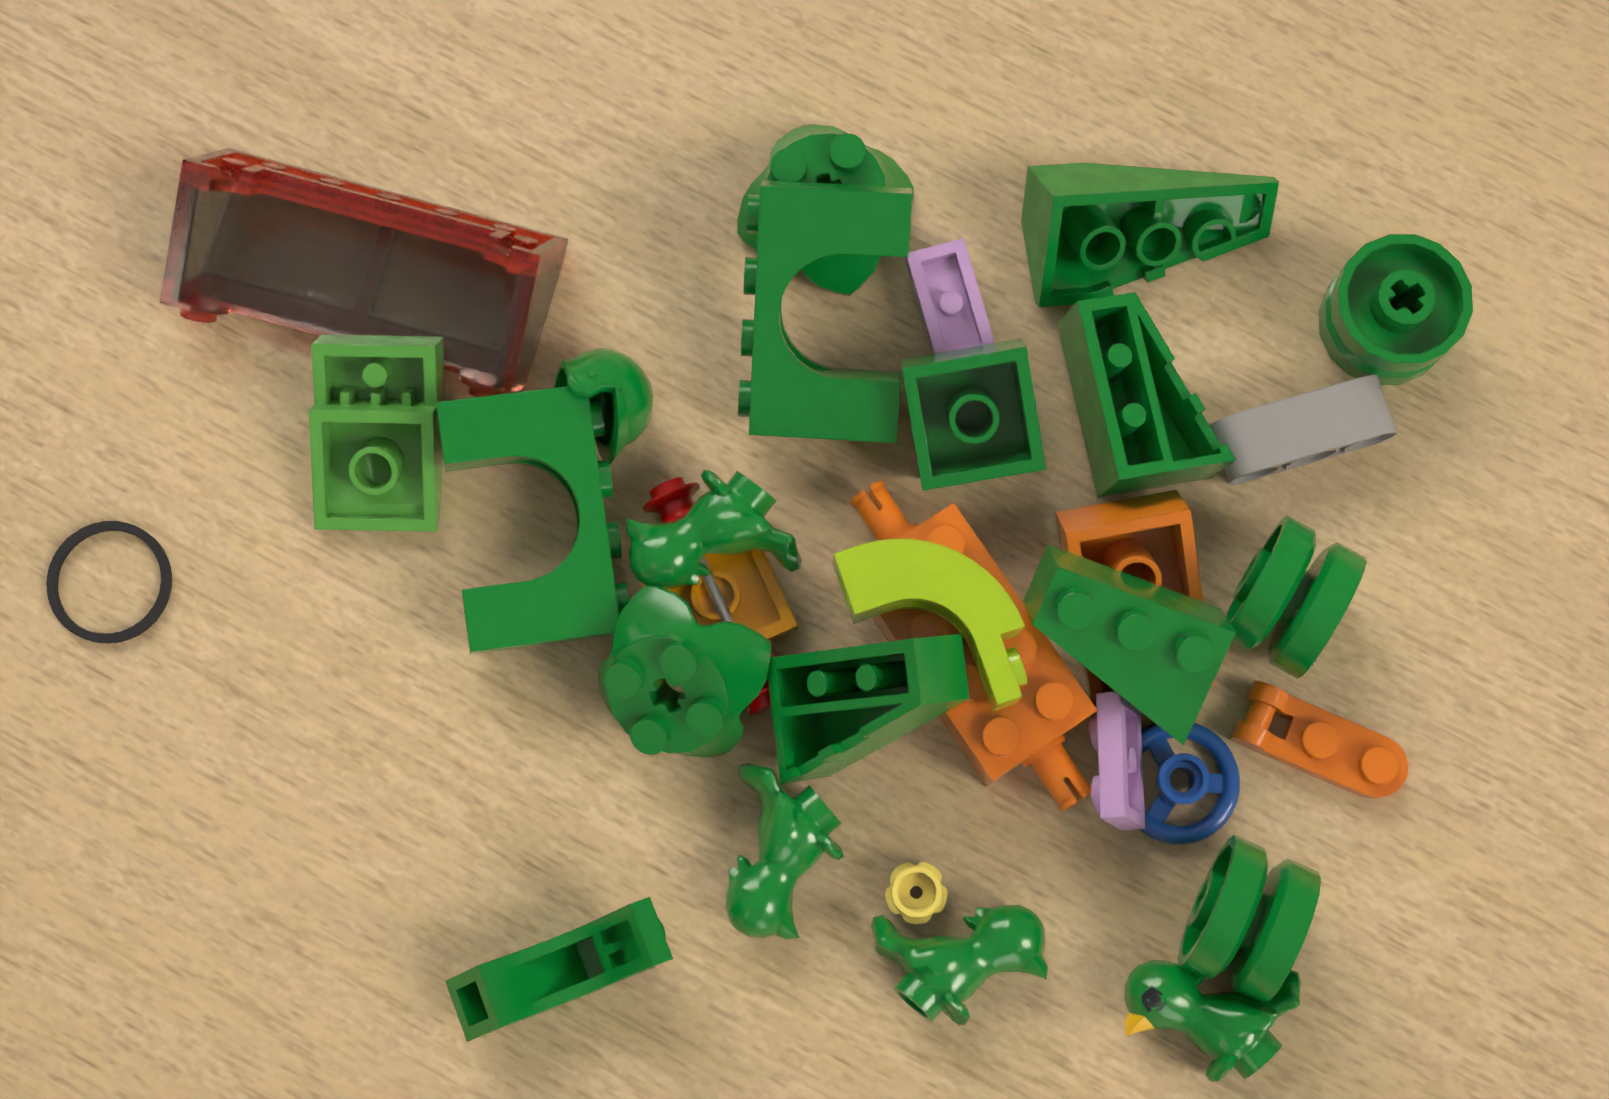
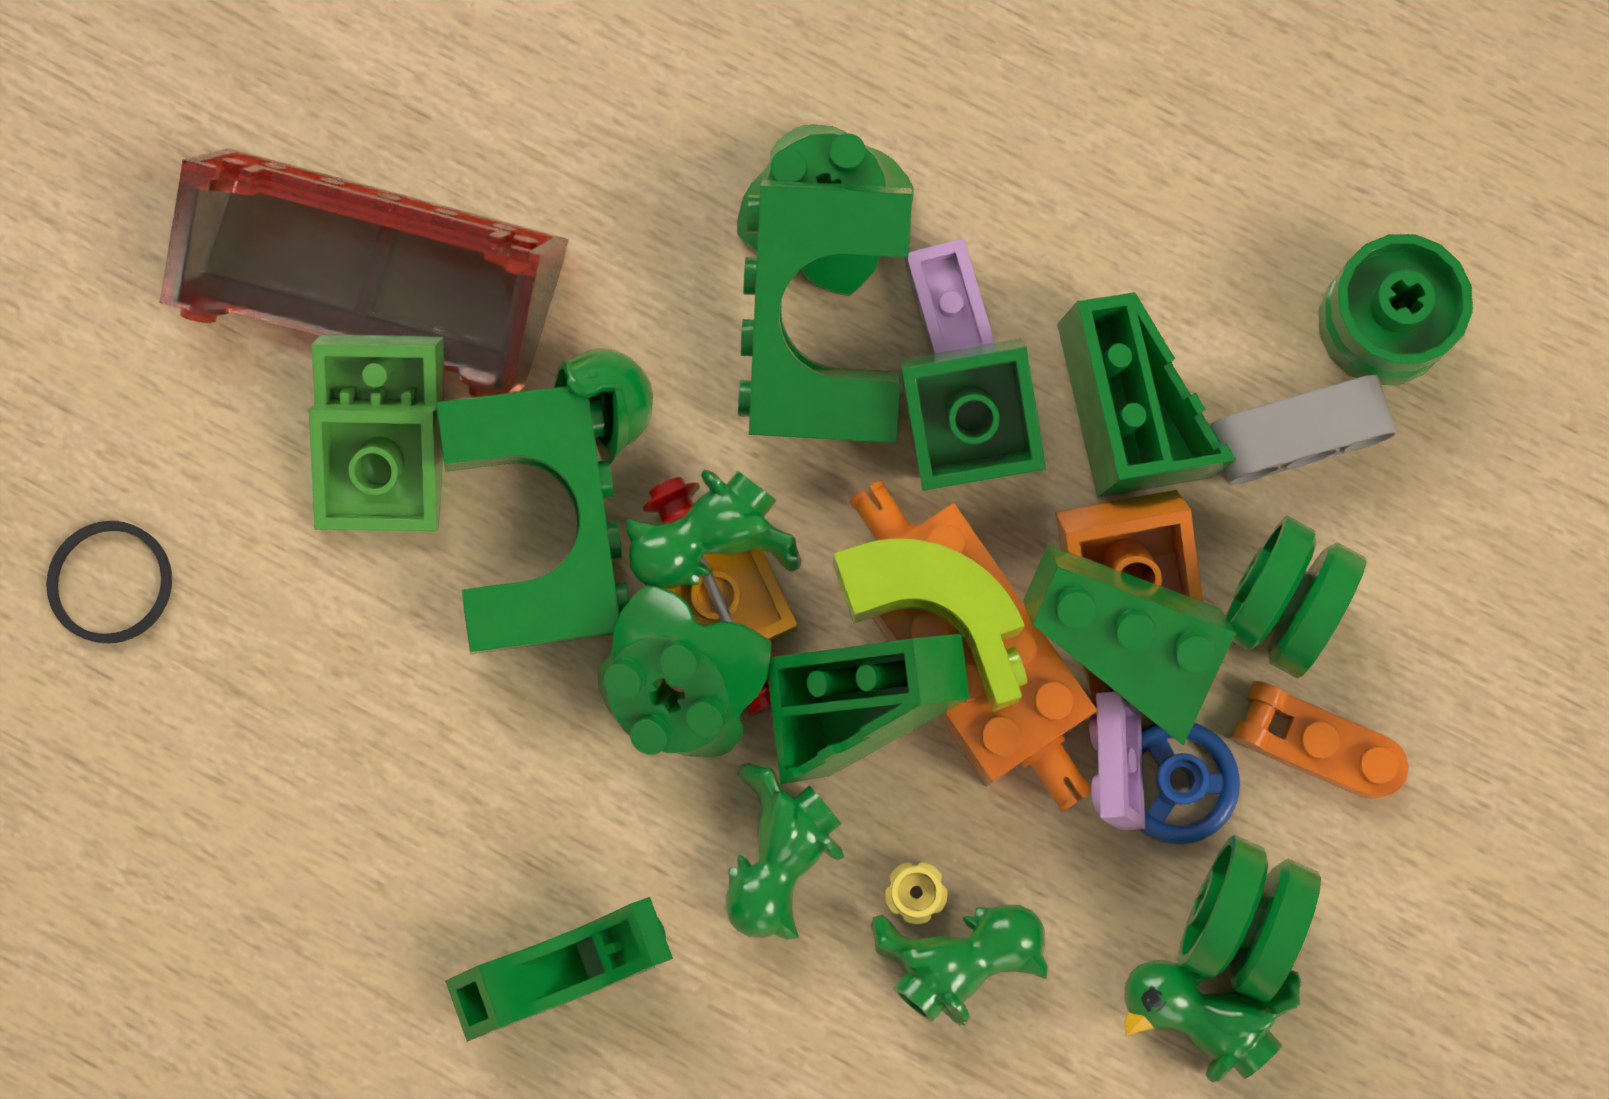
(1119, 223): green wedge -> none

